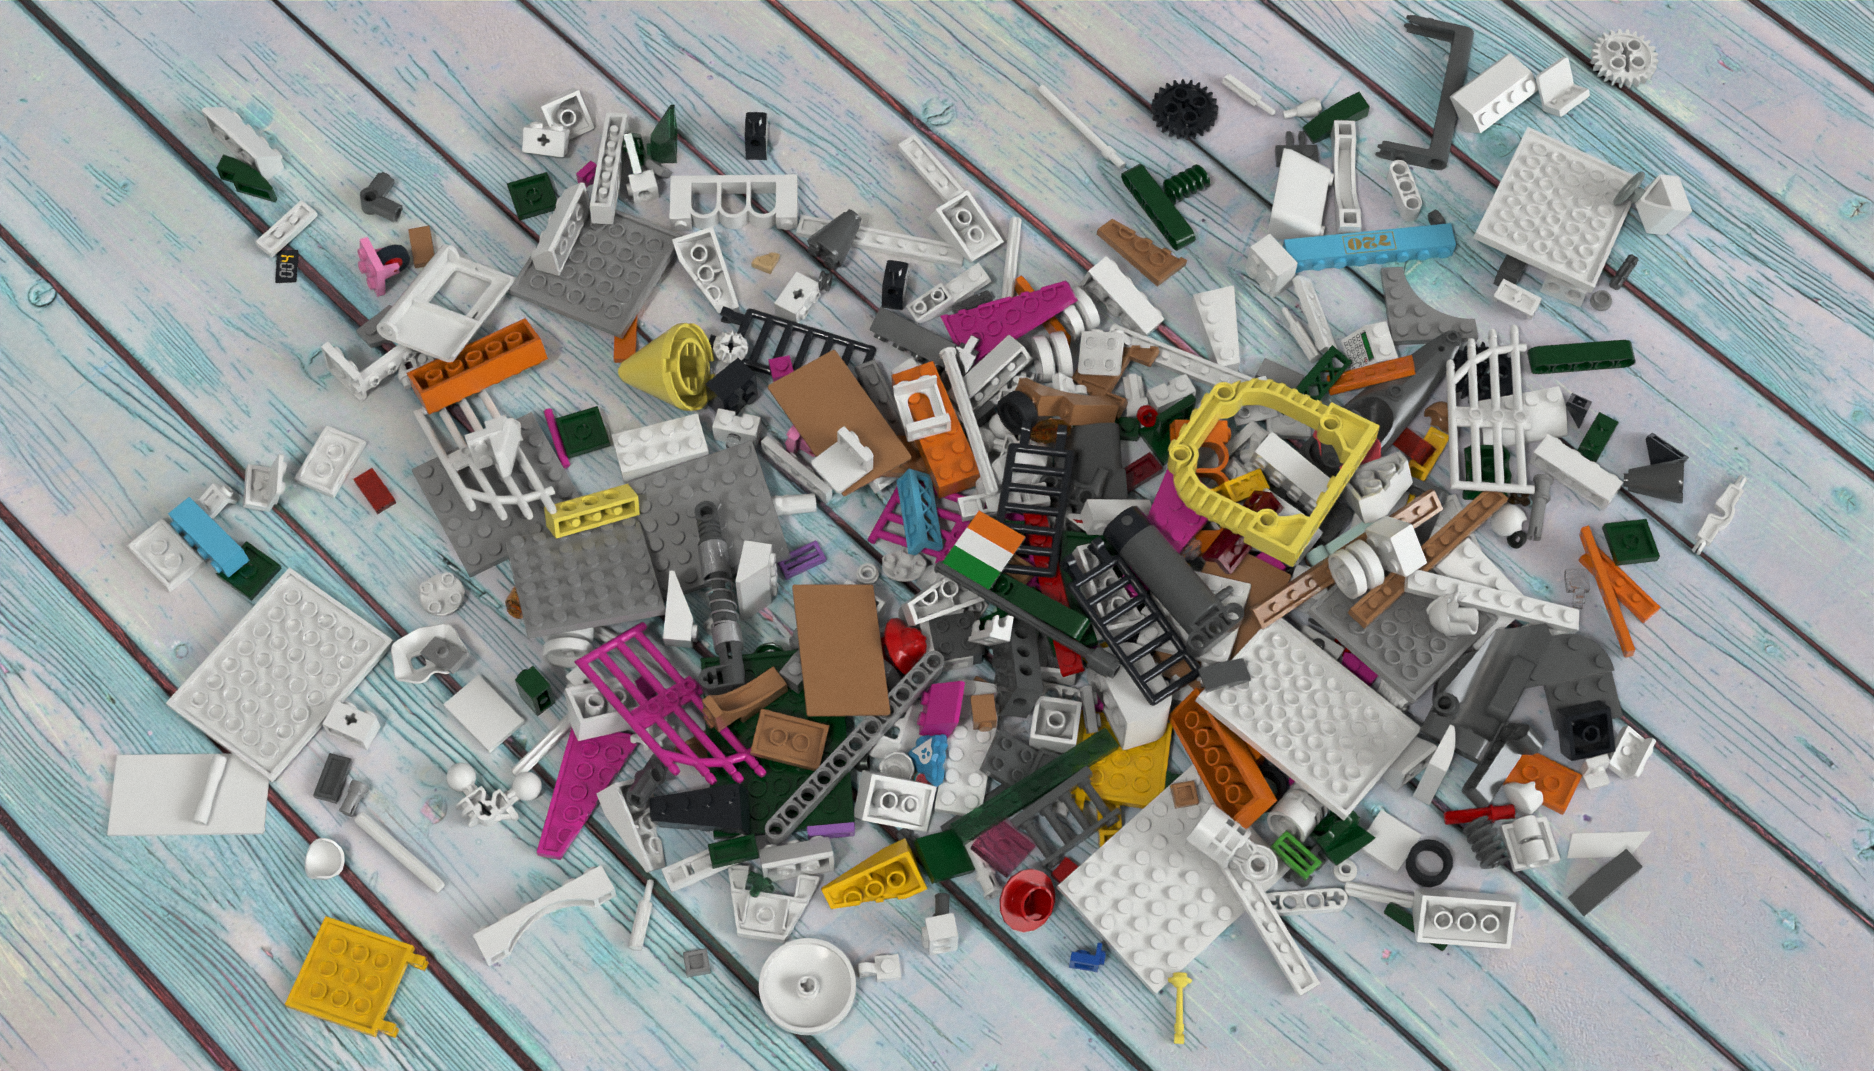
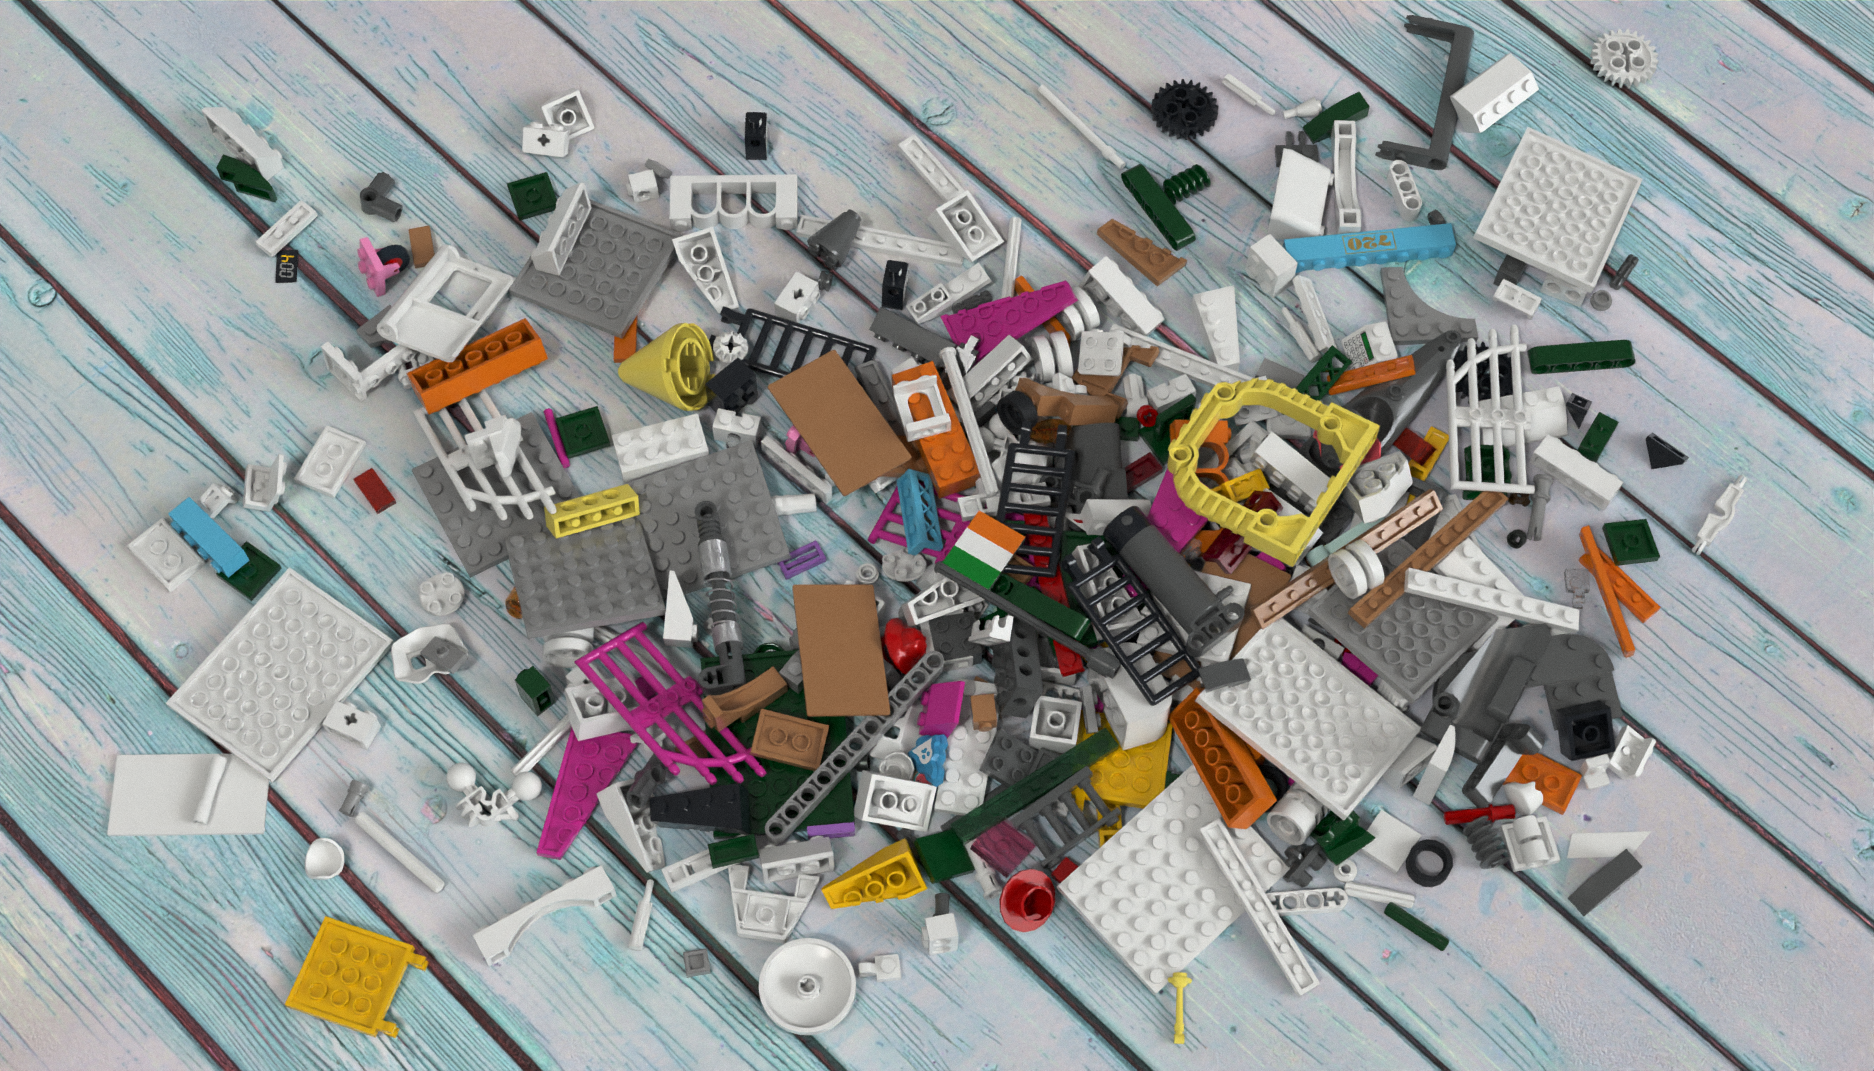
(332, 778): dark grey tile -> none
(483, 713): white tile -> none
(587, 174): dark pink plate -> none
(609, 169): white brick -> none
(634, 146): wing -> none
(664, 138): clear green slope -> none
(756, 578): white slope -> none
(759, 884): clear green plant -> none
(766, 262): tan tile -> none
(780, 367): dark pink plate -> none
(844, 461): white bracket -> none
(1085, 961): blue bracket -> none
(1184, 794): medium nougat tile -> none
(1228, 841): white cylinder -> none
(1294, 866): bright green tile -> none
(1395, 545): white brick -> none
(1439, 415): medium nougat hair -> none
(1450, 618): white helmet -> none
(1463, 918): white slope -> none
(1507, 520): white hair -> none
(1558, 90): white bracket -> none
(1658, 480): dark grey cone -> none
(1659, 204): white piece -> none

